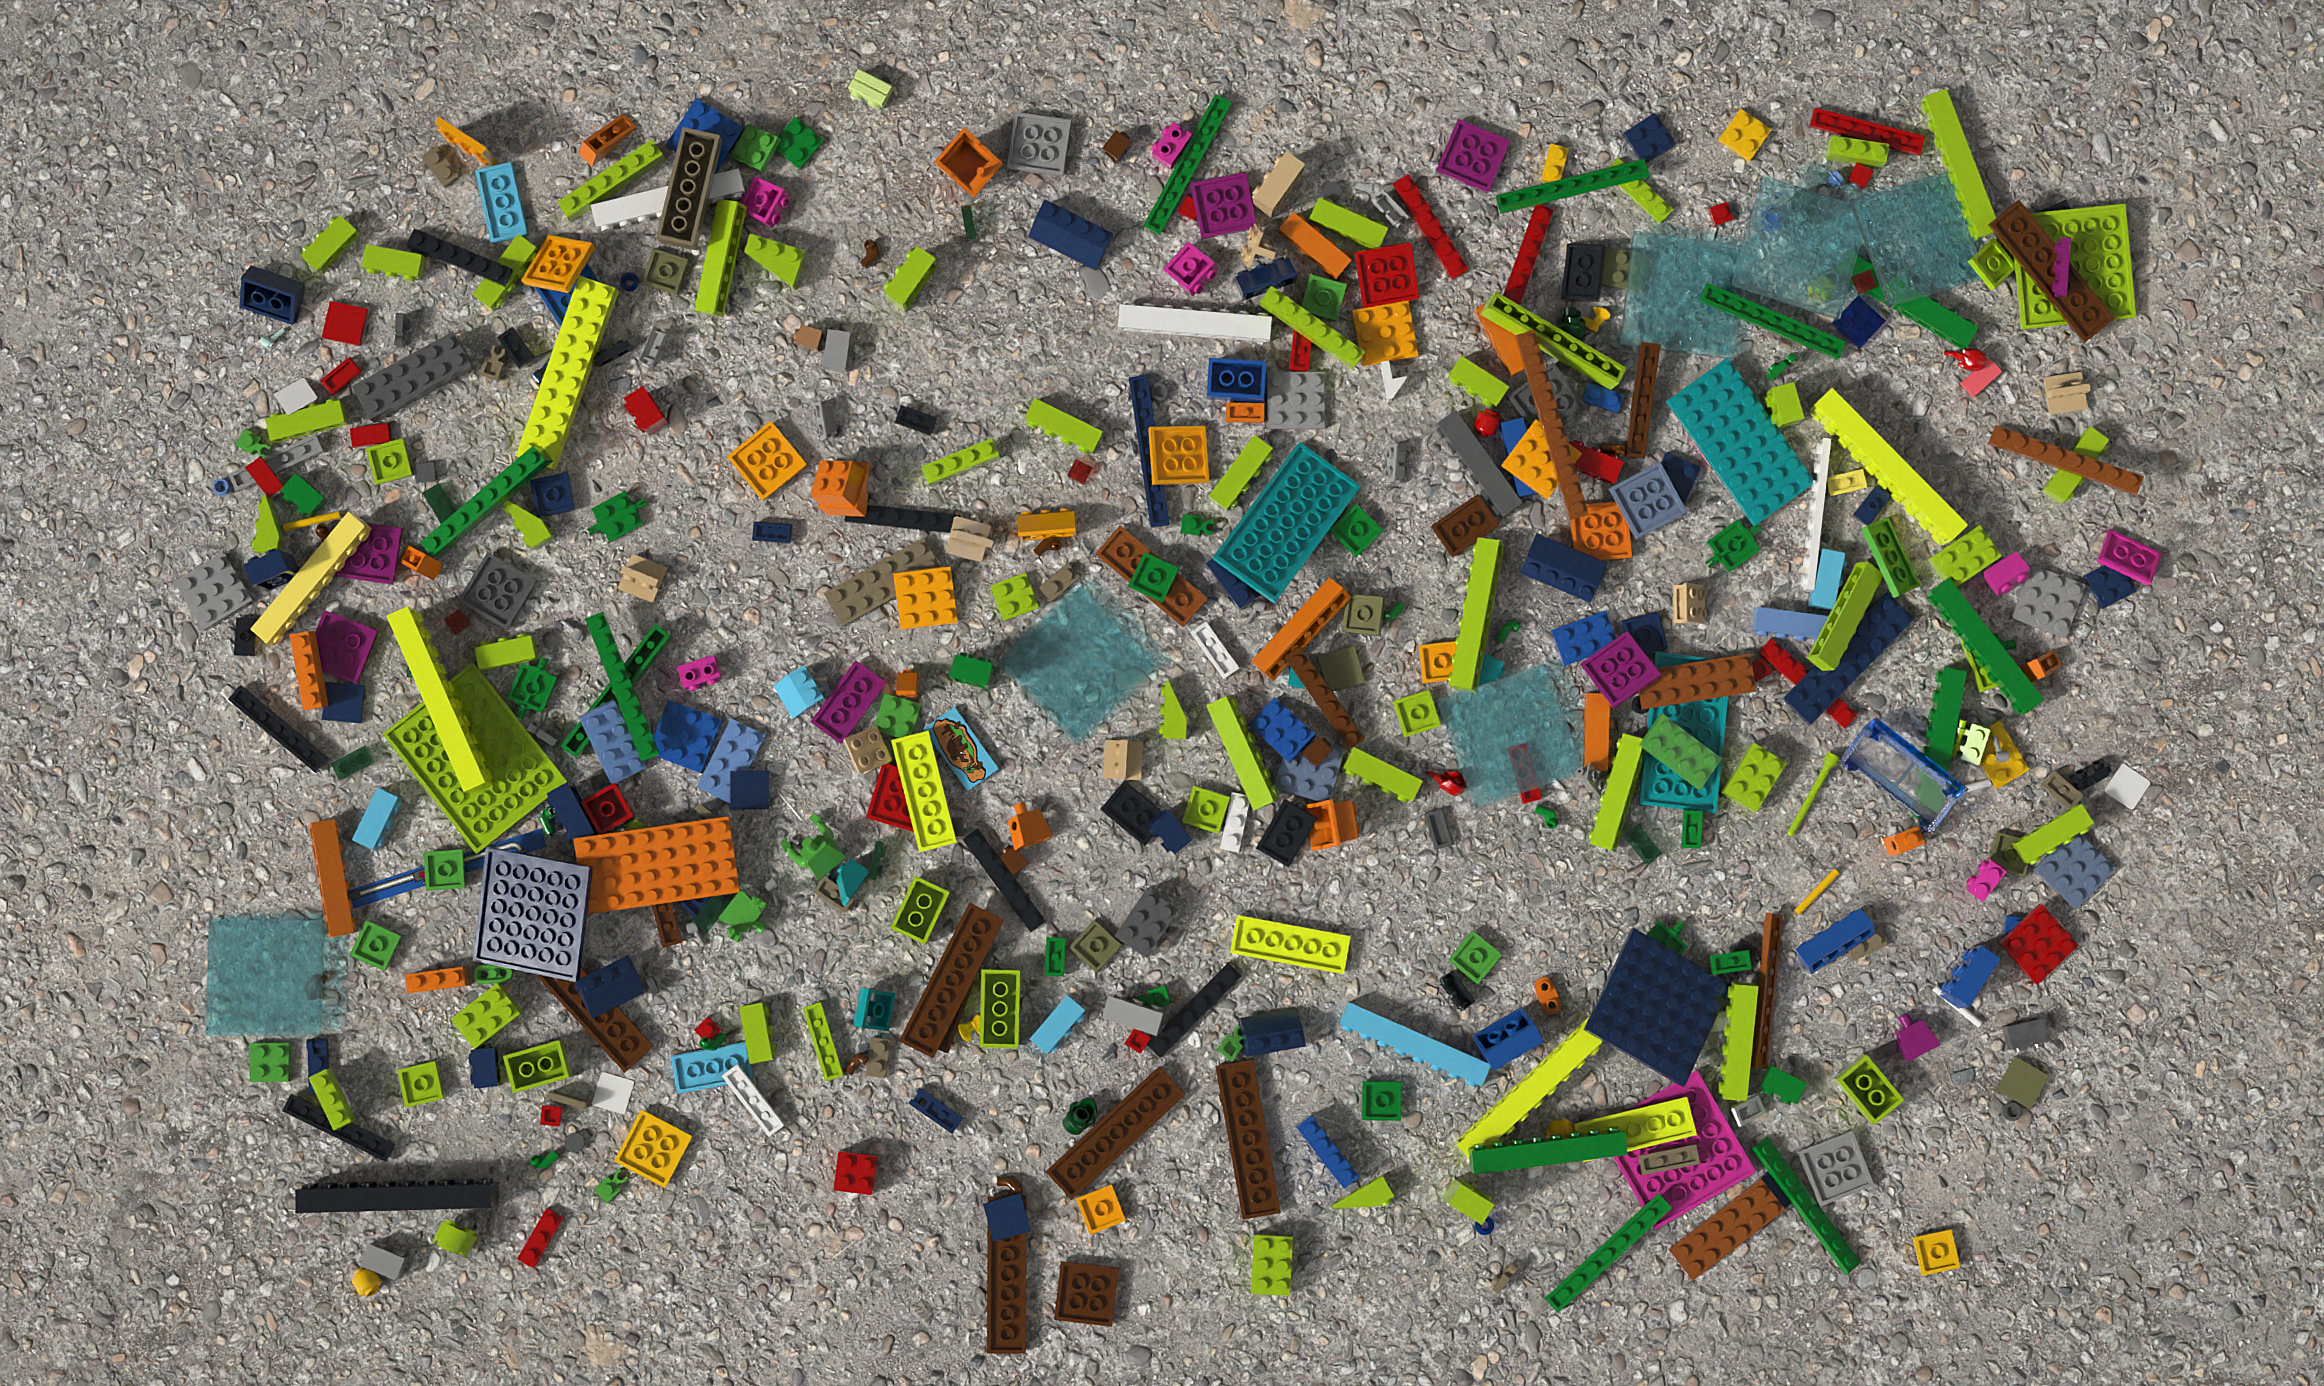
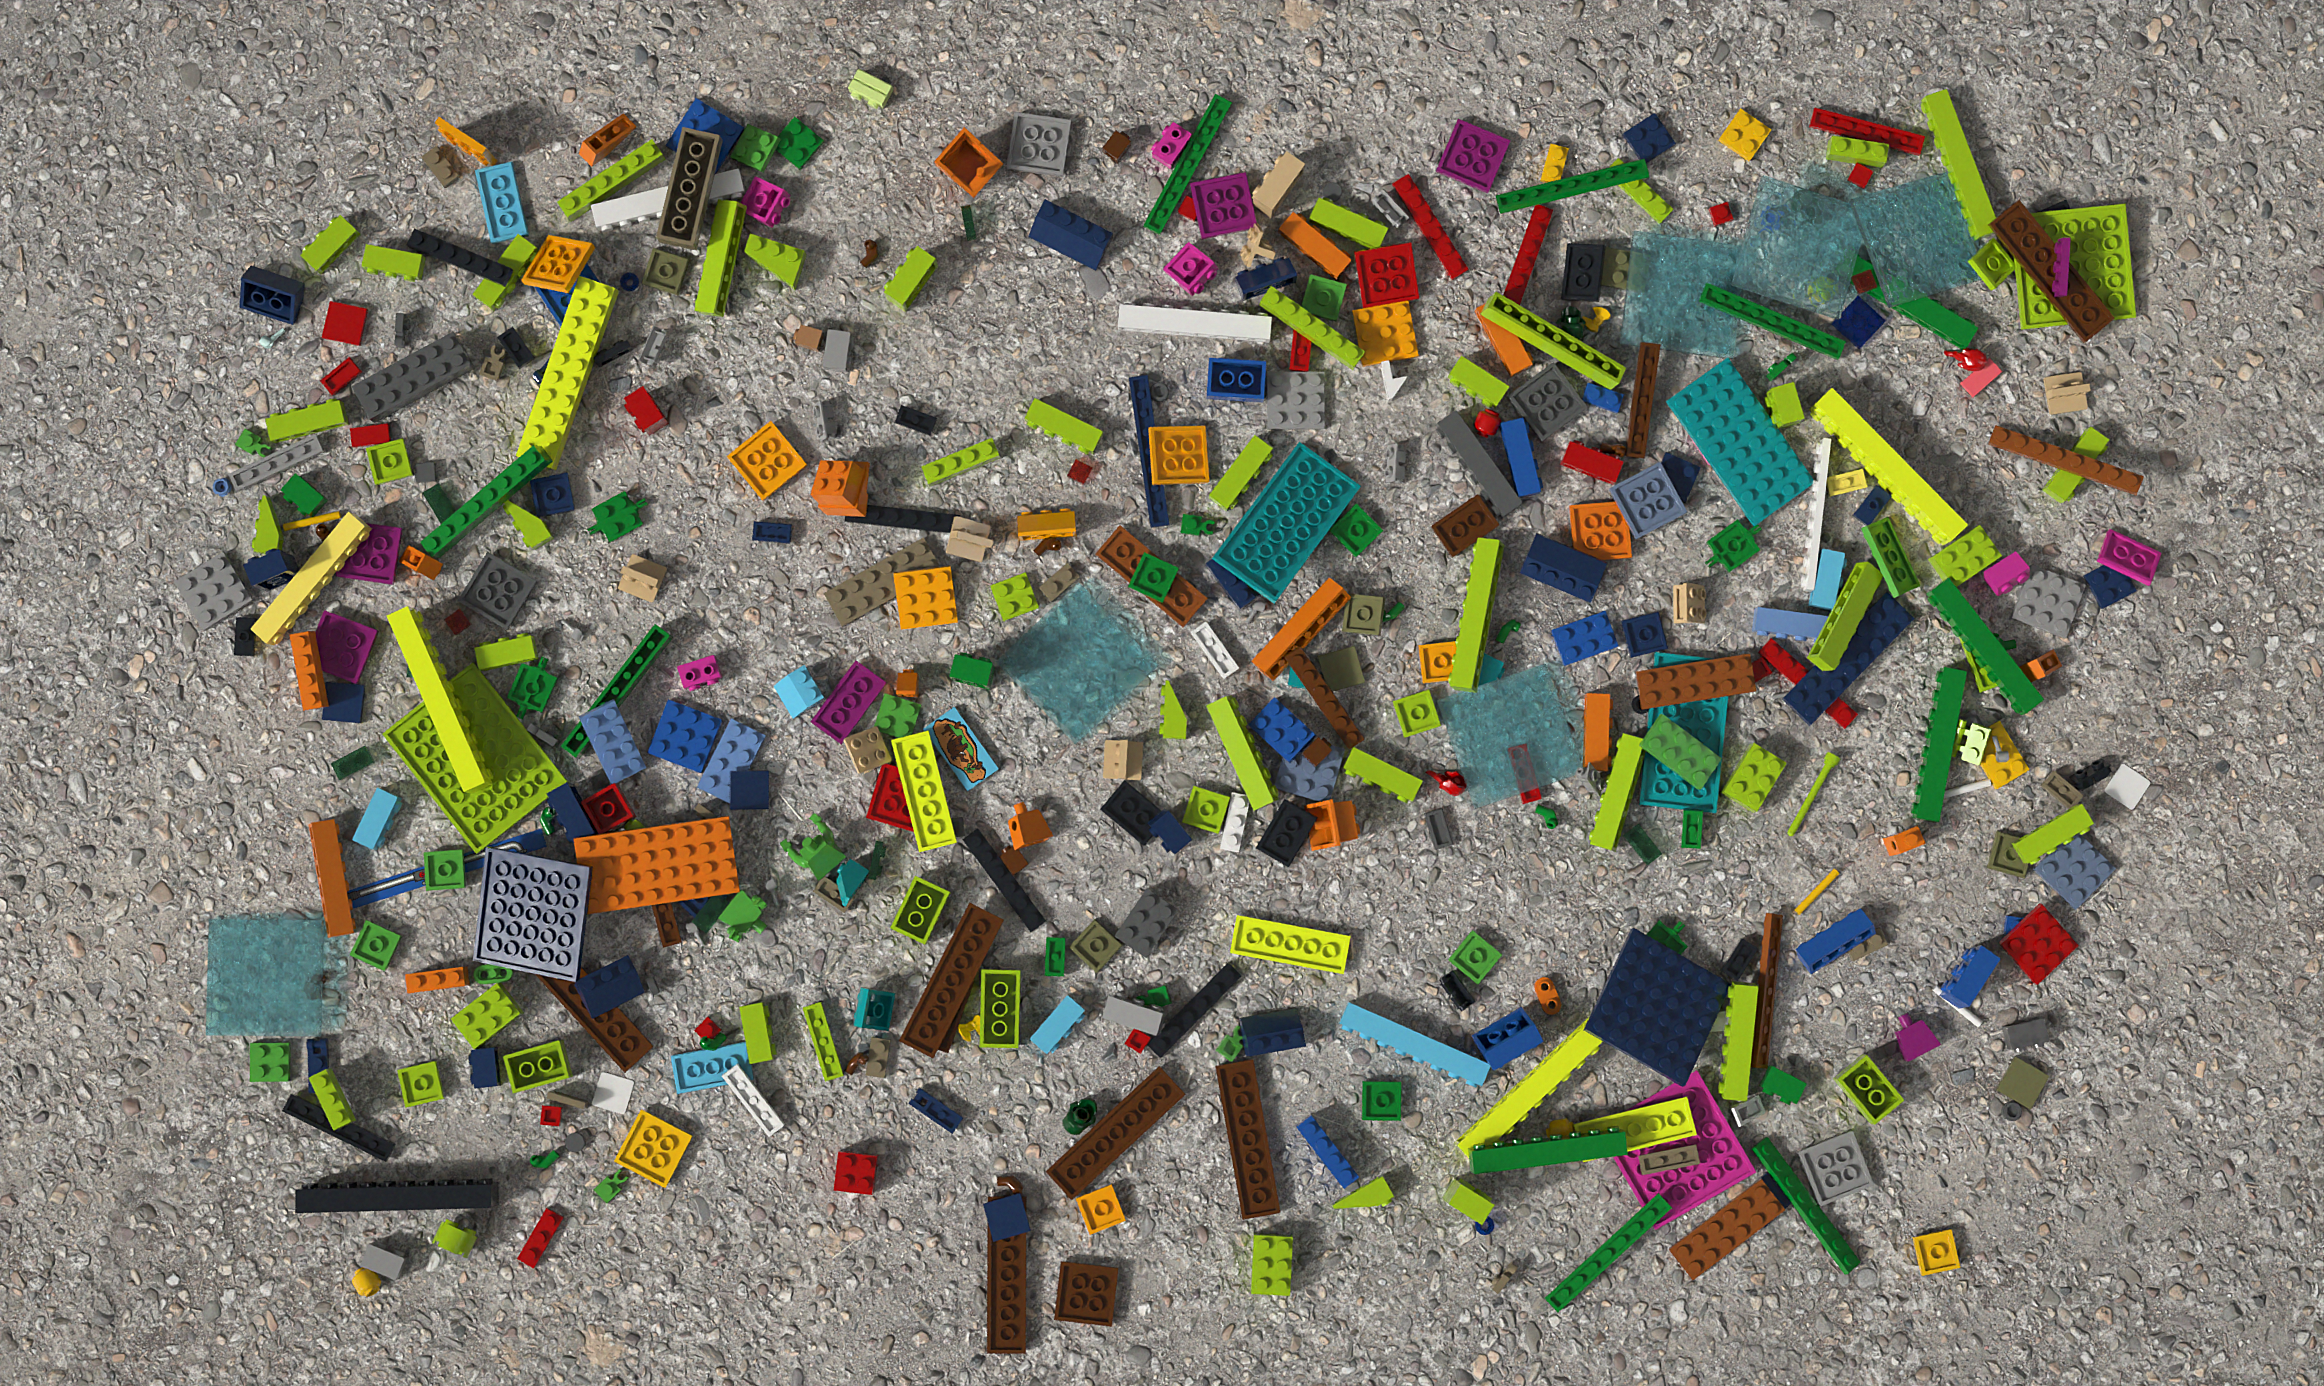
(264, 476): red tile -> none
(278, 729): black plate -> none
(295, 396): white sticker -> none
(622, 686): green plate -> none
(1244, 412): orange plate -> none
(1532, 461): light orange plate -> none
(1551, 425): dark orange plate -> none
(1620, 670): magenta plate -> none
(1730, 962): green plate -> none
(1835, 178): medium blue plate -> none
(1904, 773): windscreen -> none
(1986, 878): dark pink brick -> none

